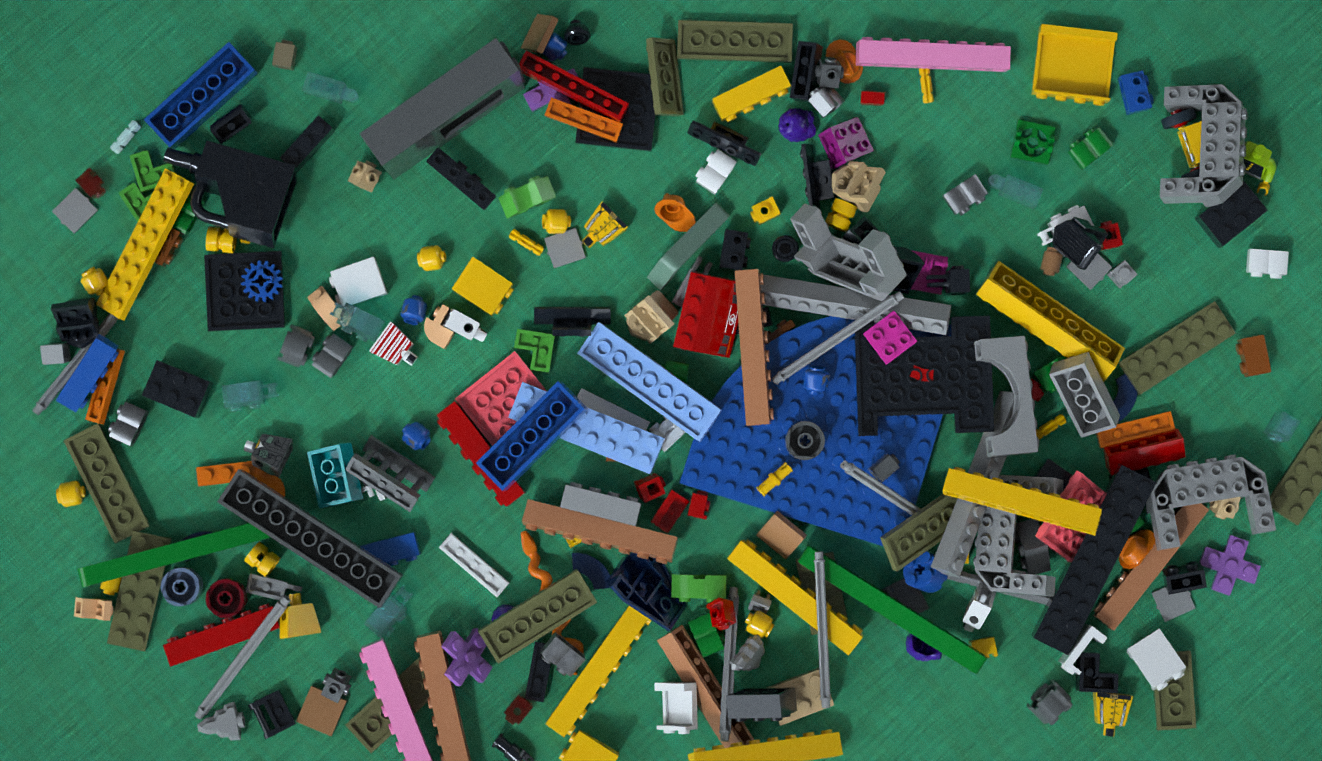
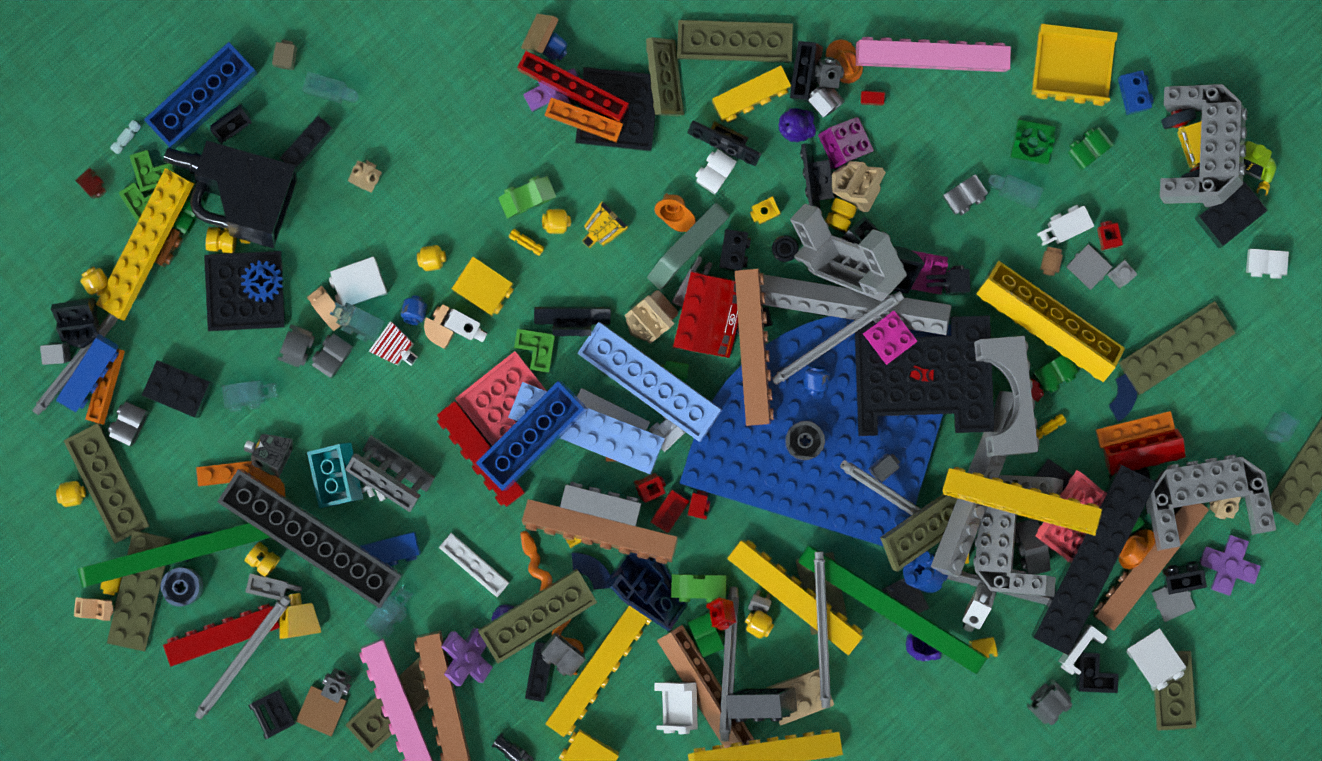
(75, 210): light grey piece -> none
(220, 607): dark red brick -> none
(225, 723): light grey rock -> none
(416, 436): blue head -> none
(444, 108): dark grey panel -> none
(456, 174): black bracket -> none
(521, 703): clear red brick -> none
(564, 248): light grey piece -> none
(577, 33): black brick -> none
(748, 655): light grey rock -> none
(774, 479): yellow pin -> none
(781, 535): medium nougat tile -> none
(783, 327): reddish brown hinge -> none
(926, 85): yellow axle -> none
(1078, 241): black piece -> none
(1084, 394): light grey brick -> none
(1111, 710): yellow torso -> none
(1253, 356): dark orange brick -> none

